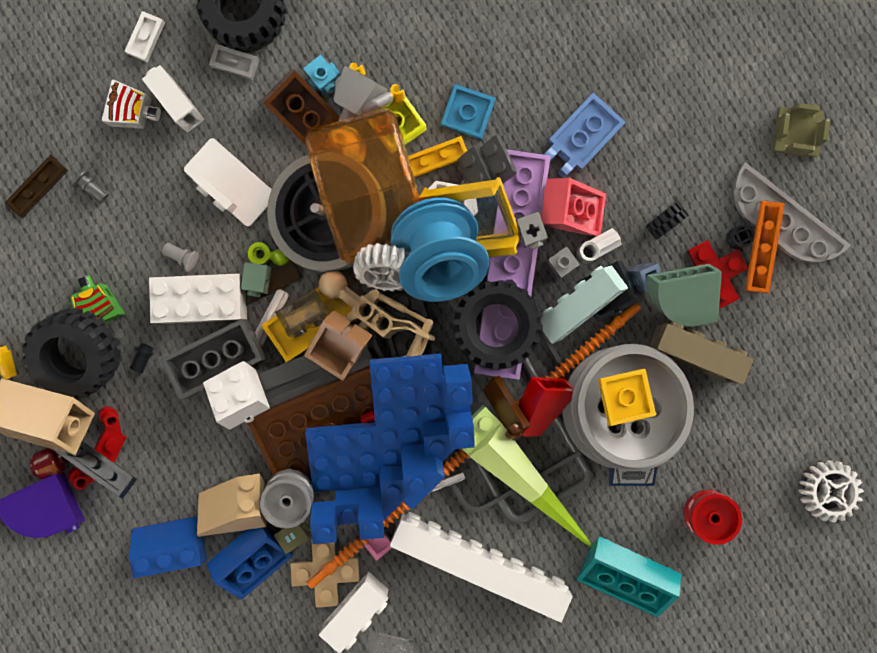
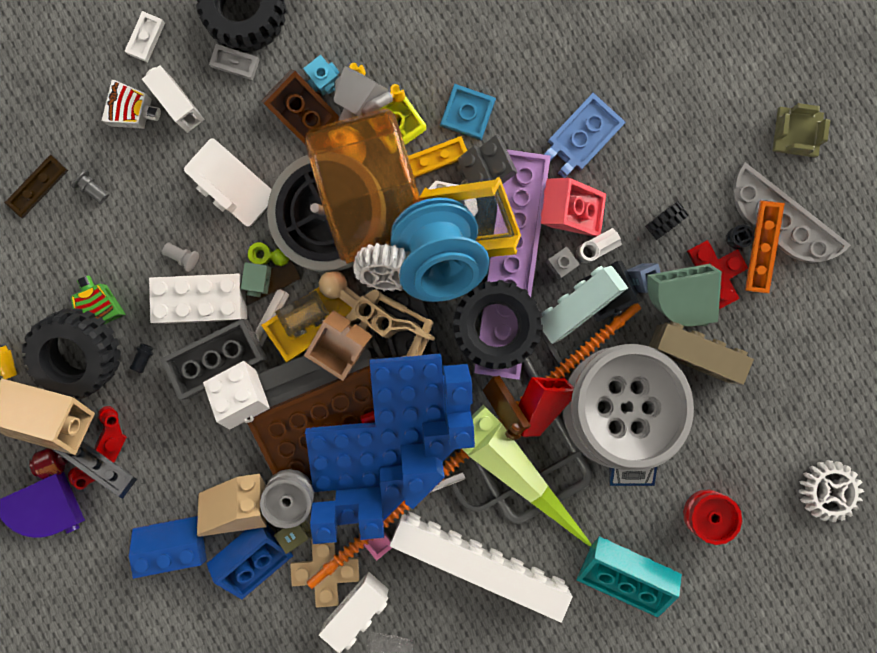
(535, 222): light grey brick -> none
(626, 397): yellow plate -> none

